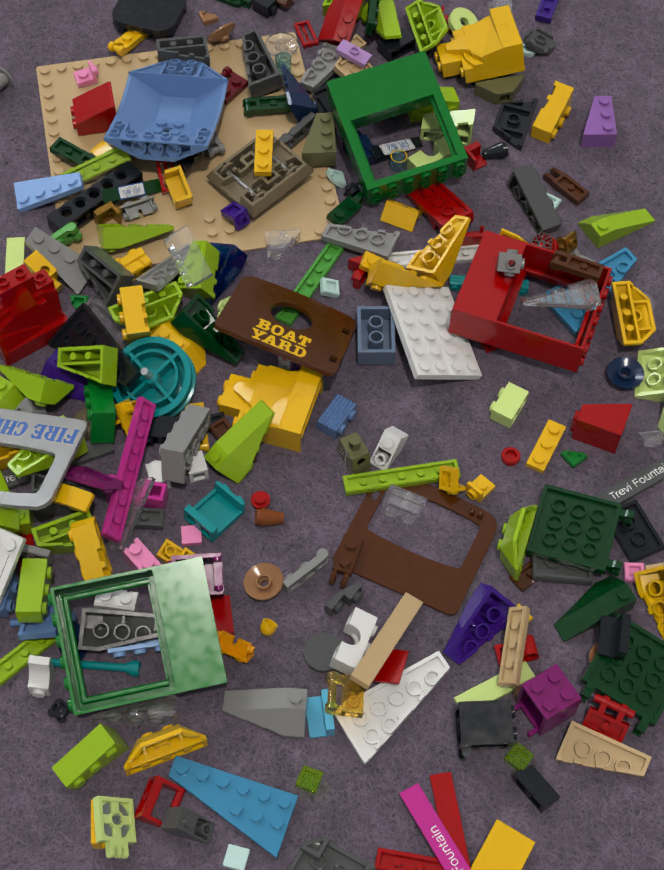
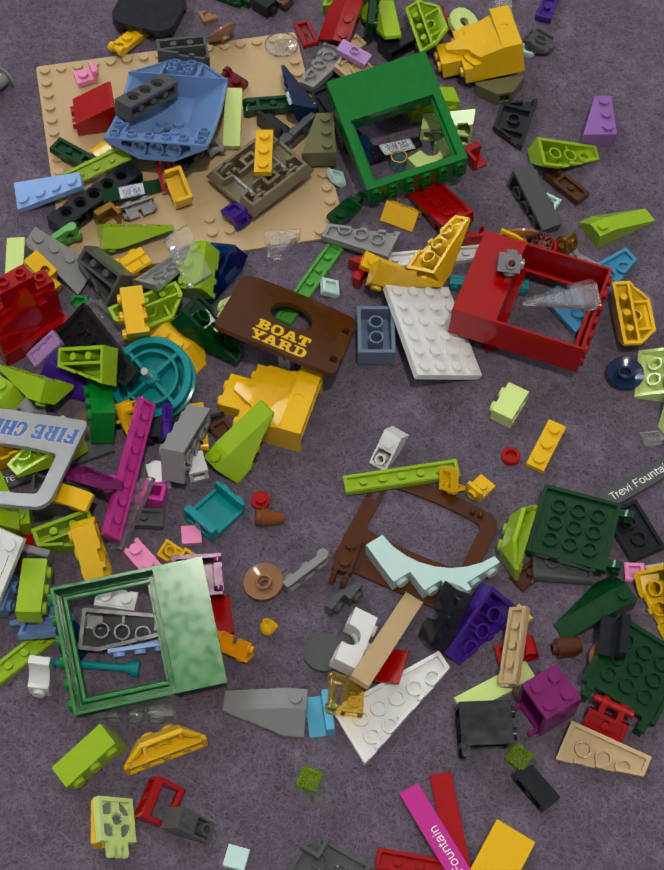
(44, 349): none -> lavender plate
(60, 716): black plate -> none
(146, 97): none -> dark grey brick
(167, 420): none -> dark purple axle
(232, 118): none -> yellowish green tile
(247, 805): dark azure wing -> none
(261, 69): dark grey wedge -> none
(270, 122): none -> black panel
(283, 58): clear light blue wheel -> none
(336, 416): medium blue brick -> none
(352, 189): black plate -> none
(353, 450): olive torso -> none
(404, 504): clear brick -> none
(426, 579): none -> light aqua arch
(454, 603): none -> black arch
(496, 151): black cone -> none
(525, 233): none -> nougat dish
(554, 113): yellow wedge -> none
(561, 154): none -> lime wedge
(566, 647): none -> reddish brown brick
(573, 458): green tile -> none
(576, 265): reddish brown plate -> none
(600, 425): red slope -> none

